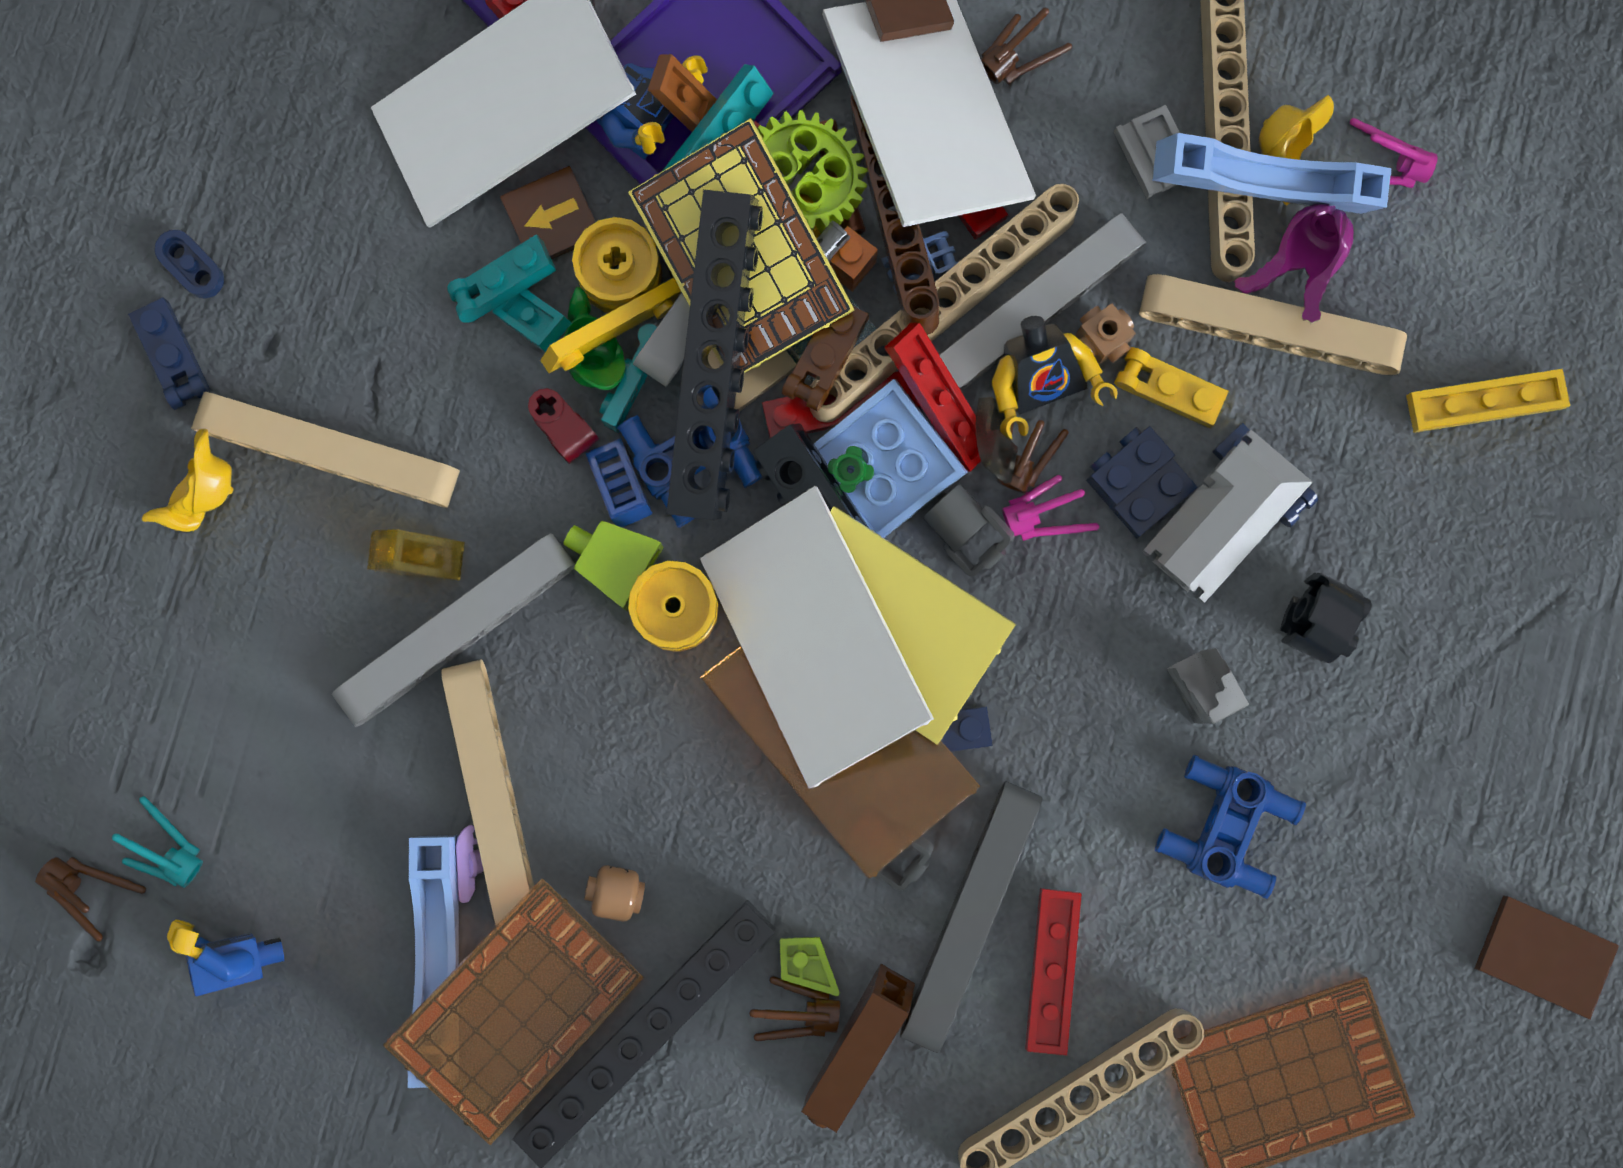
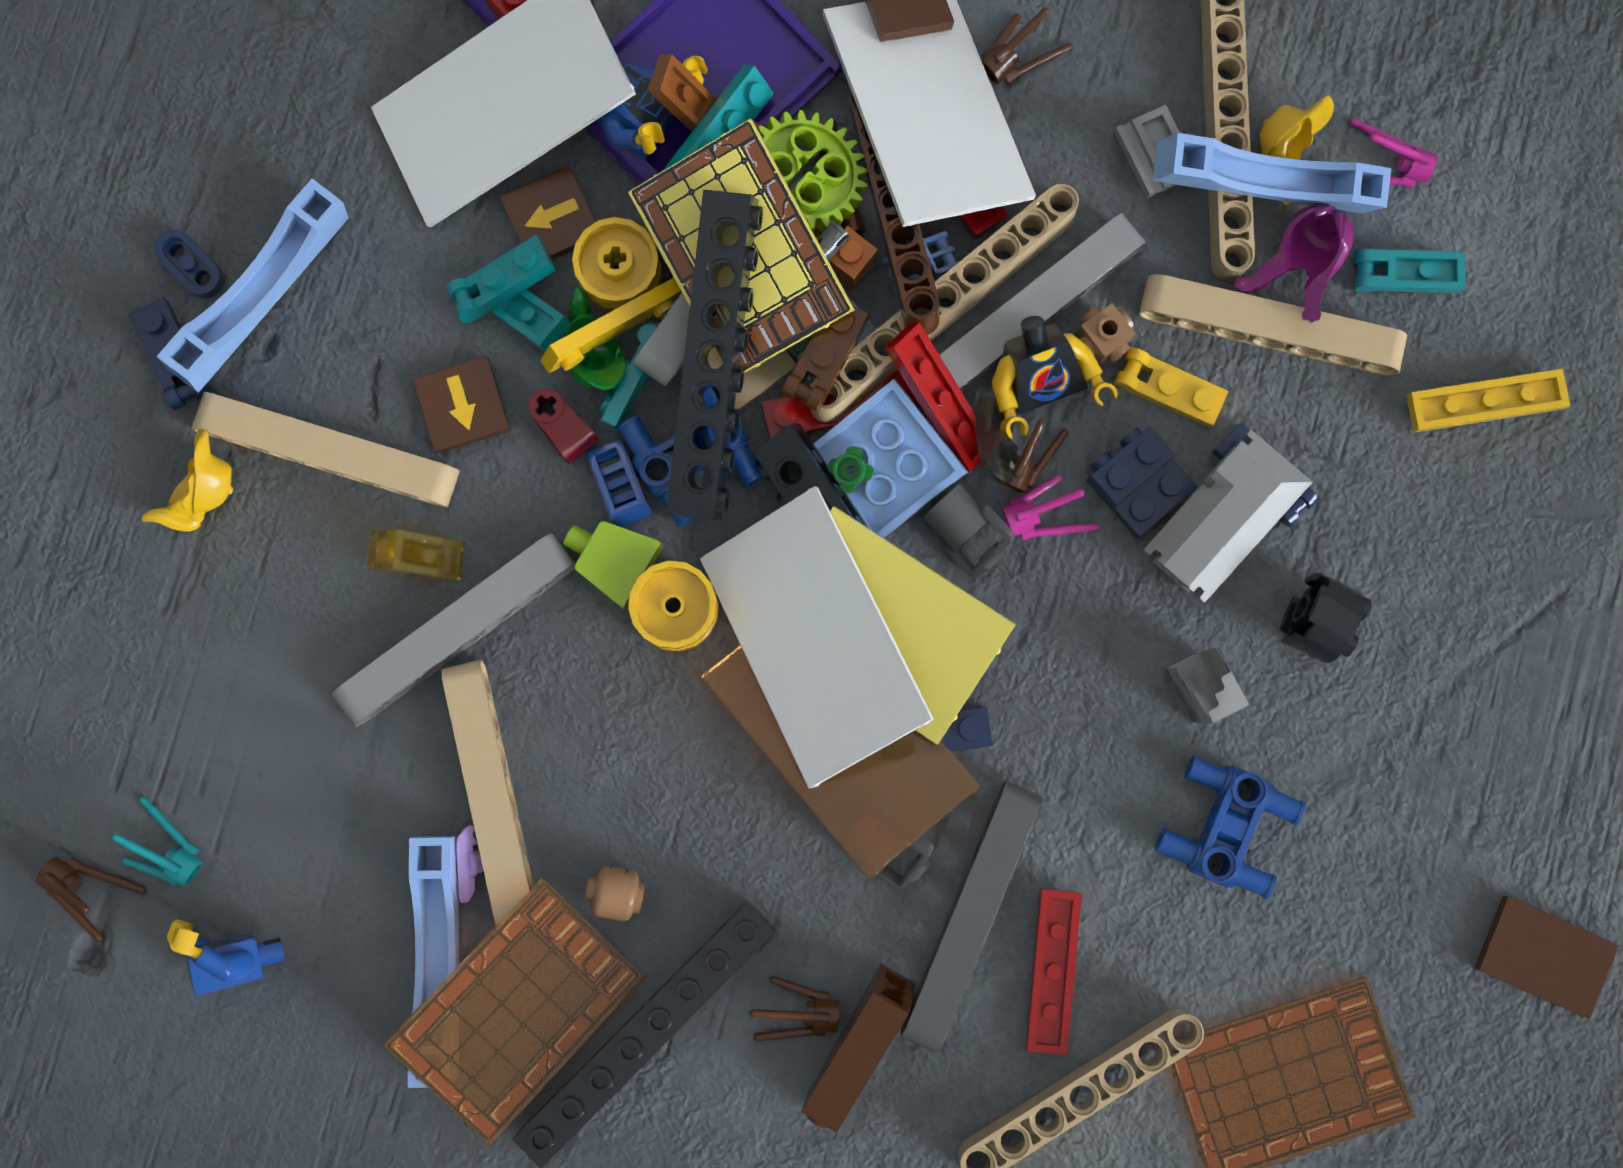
(216, 333): none -> light blue arch
(461, 404): none -> reddish brown tile
(806, 964): lime piece -> none
(1410, 271): none -> teal plate

